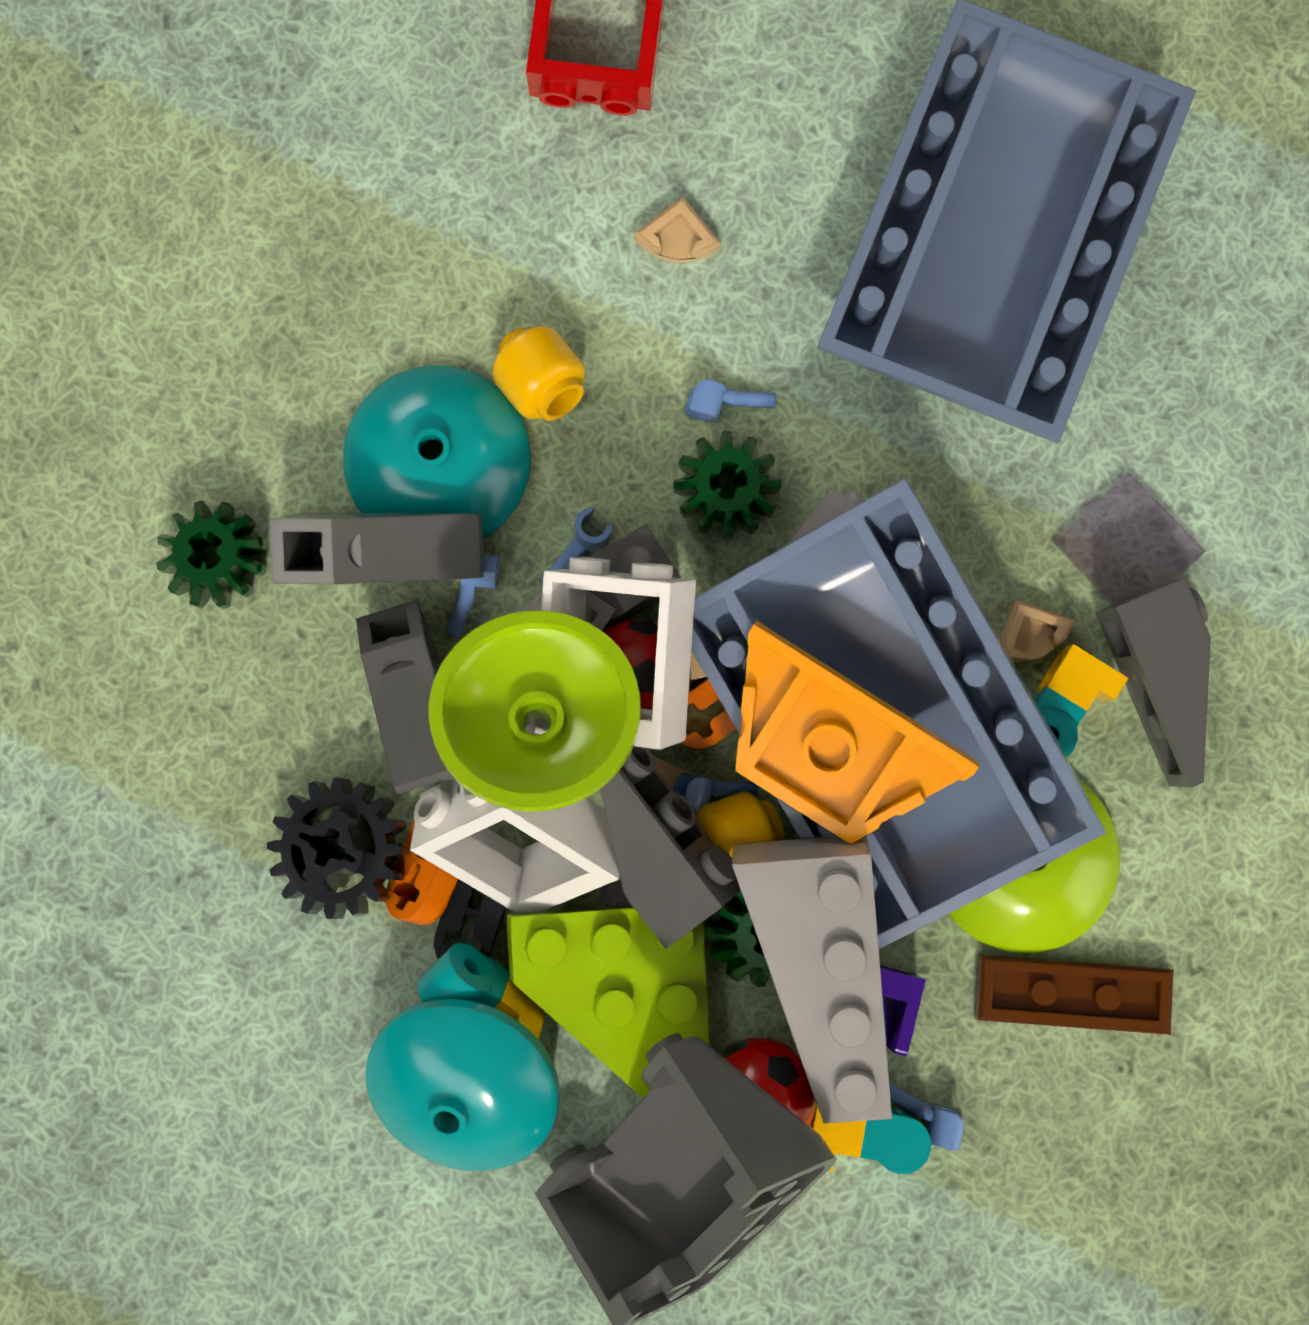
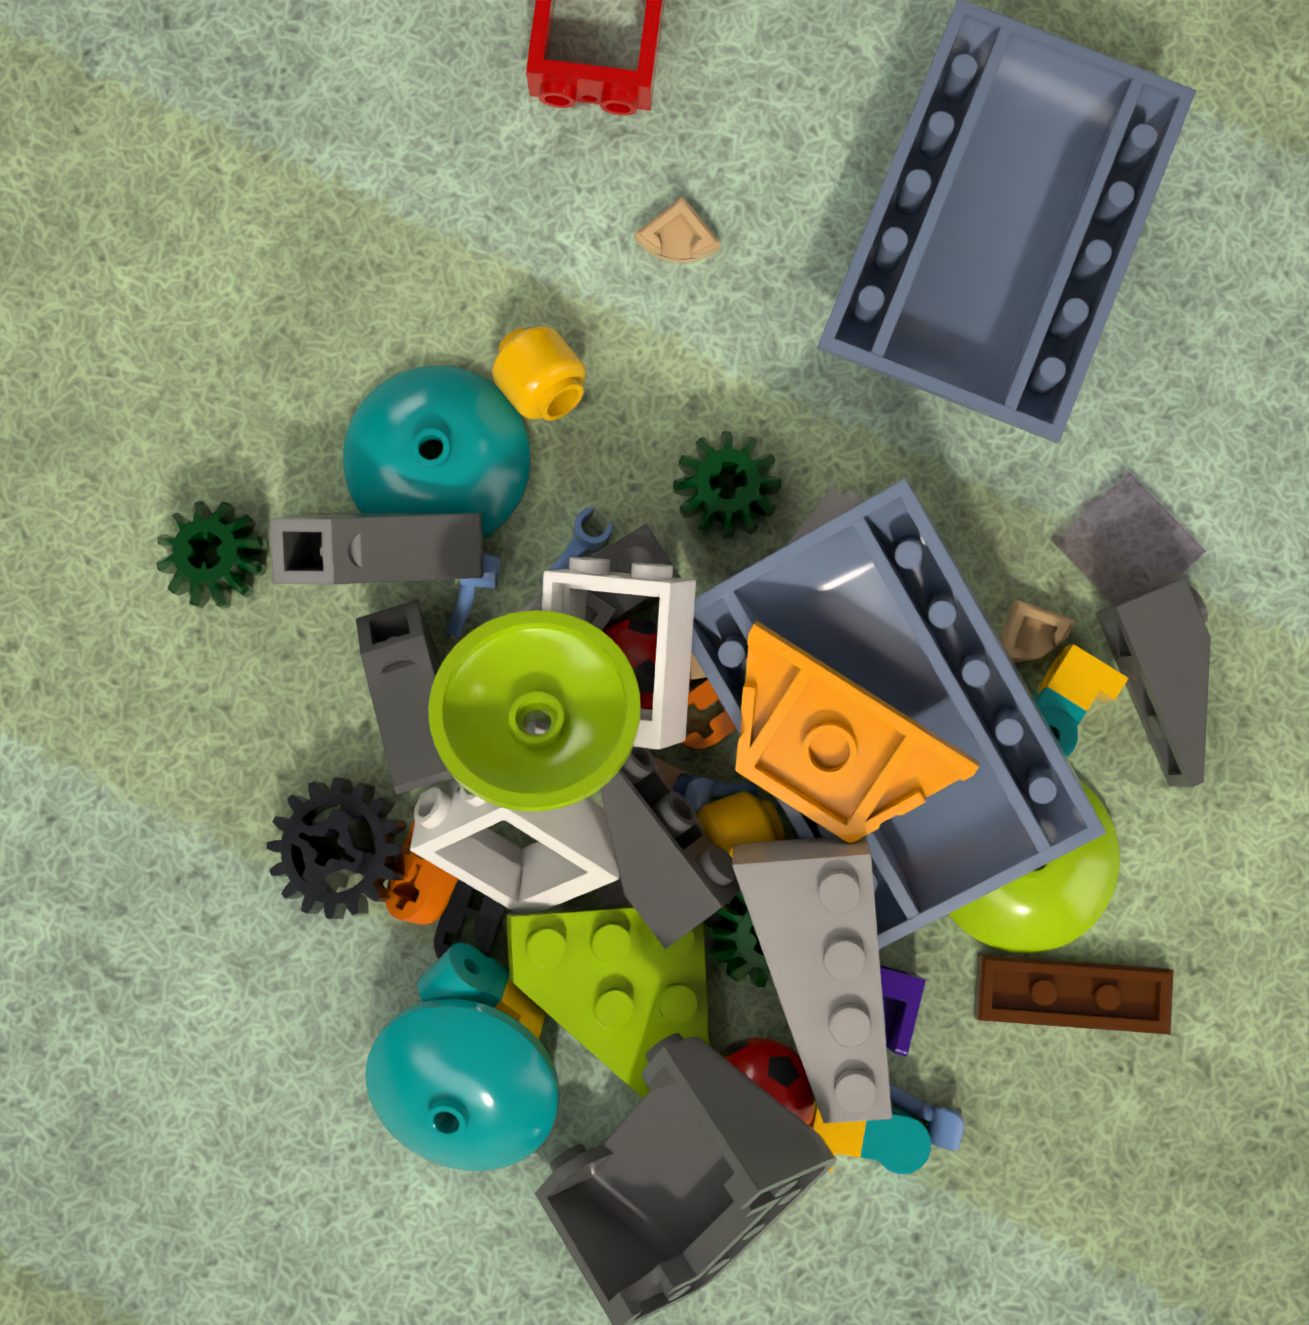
(709, 395): medium blue hand -> none

